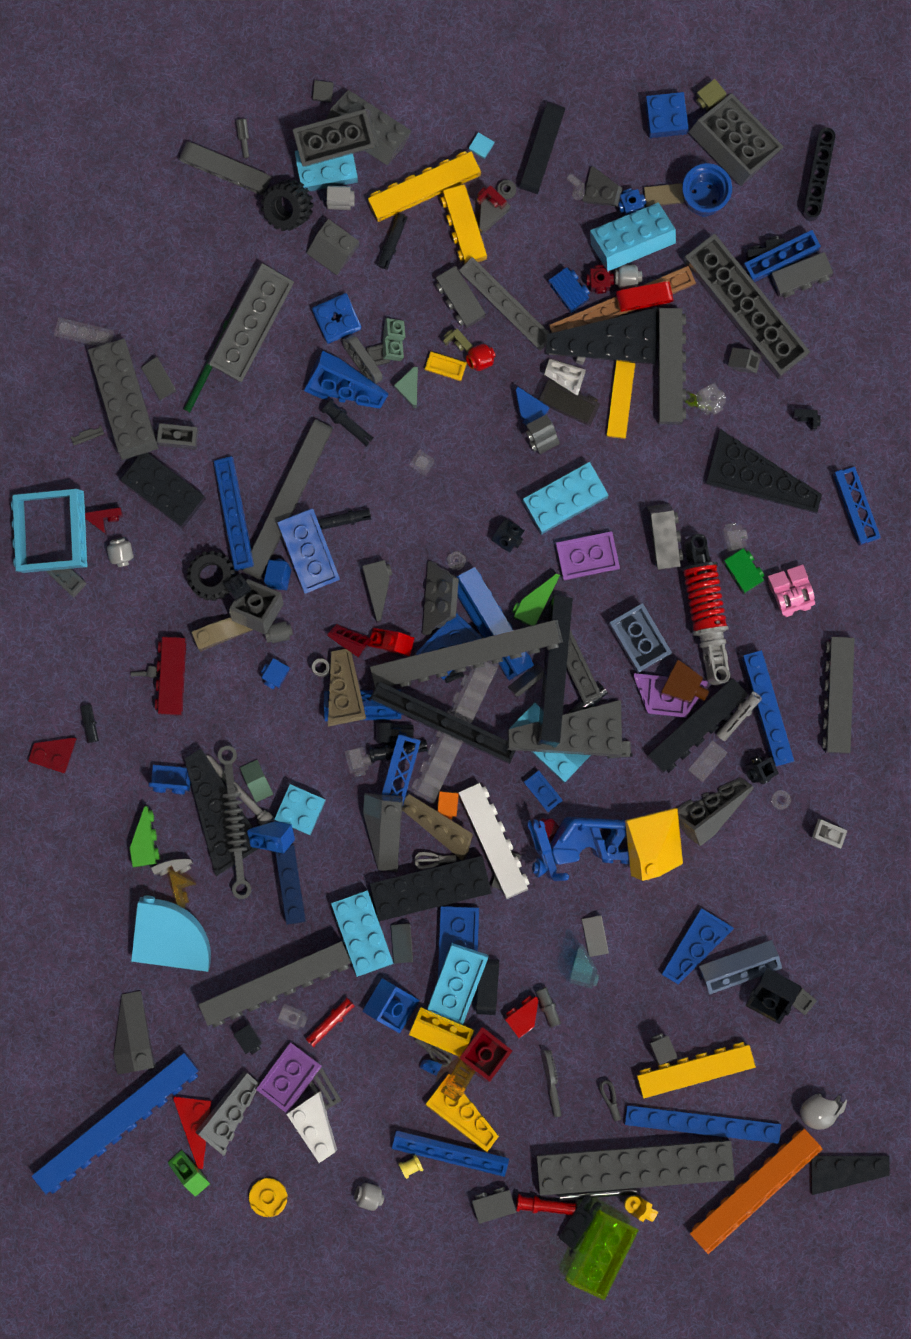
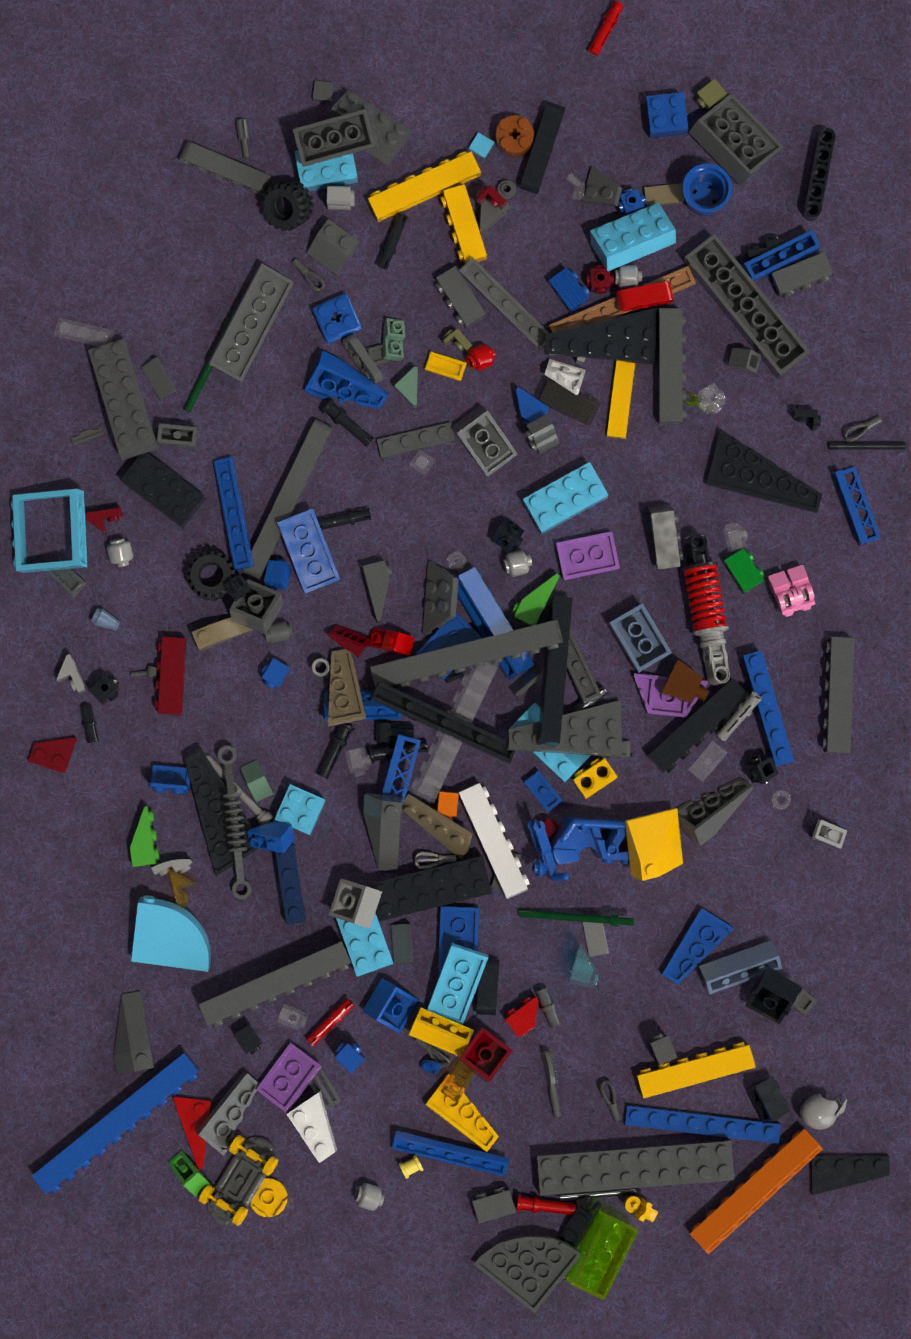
(68, 670): none -> light grey slope
(98, 685): none -> black brick
(104, 619): none -> sand blue cone
(240, 1181): none -> dark grey piece
(304, 271): none -> dark grey piece
(339, 741): none -> black pin
(349, 1056): none -> blue brick
(355, 903): none -> light grey slope
(415, 440): none -> dark grey plate
(484, 440): none -> dark grey slope
(514, 125): none -> dark orange brick
(517, 563): none -> light grey head
(529, 1266): none -> dark grey plate
(596, 782): none -> yellow brick
(606, 27): none -> red pin
(613, 920): none -> dark green bar
(768, 1100): none -> black brick
(867, 425): none -> dark grey piece
(867, 445): none -> black bar

